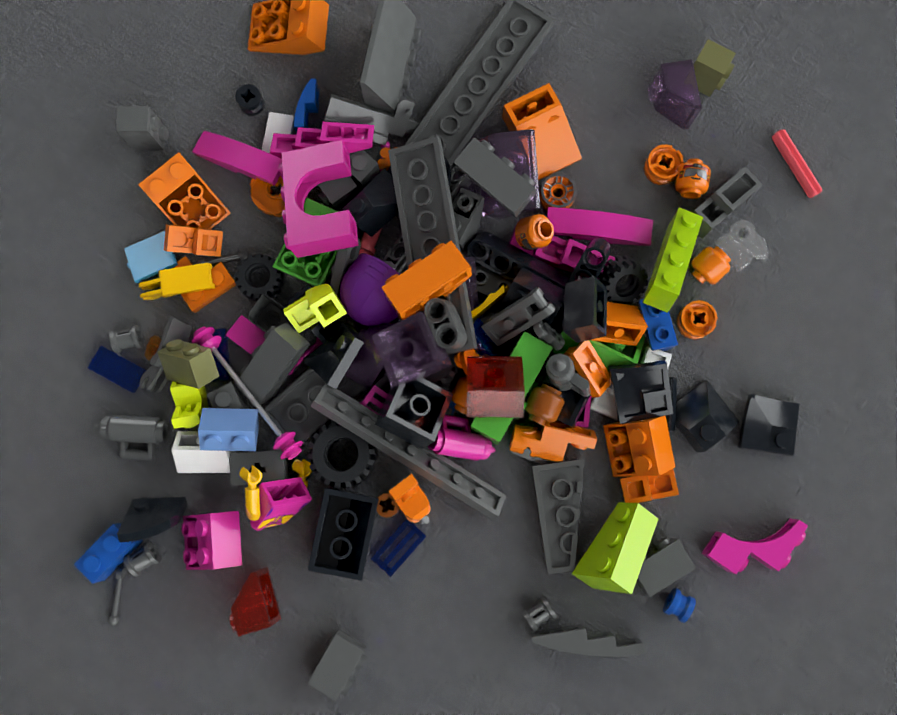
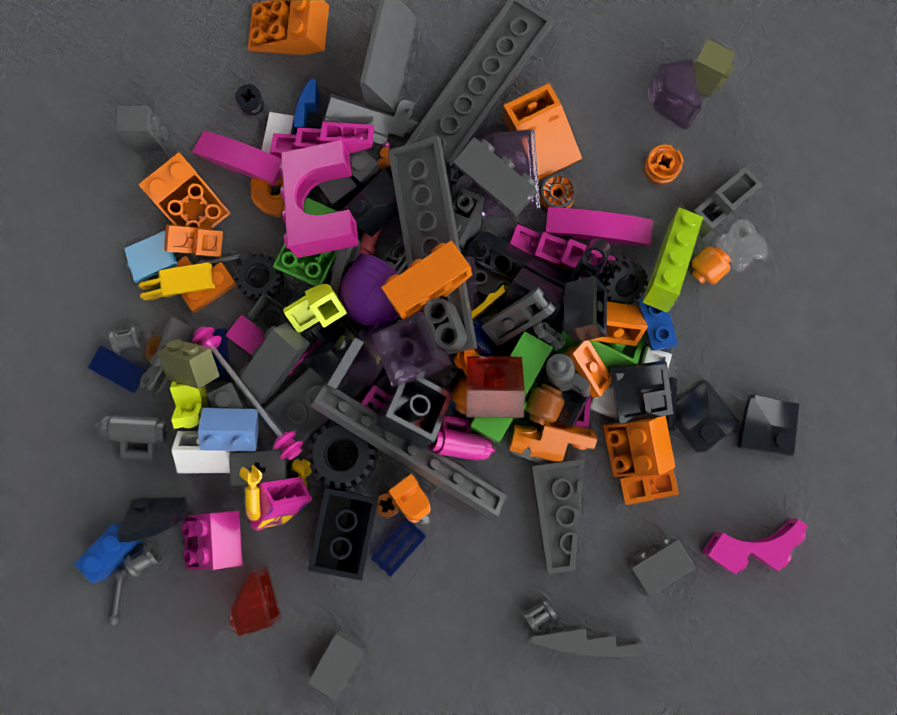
(534, 232): orange head -> none
(618, 549): lime wedge -> none
(679, 605): blue wheel -> none
(686, 317): orange wheel -> none
(692, 179): orange head -> none
(796, 163): coral axle -> none

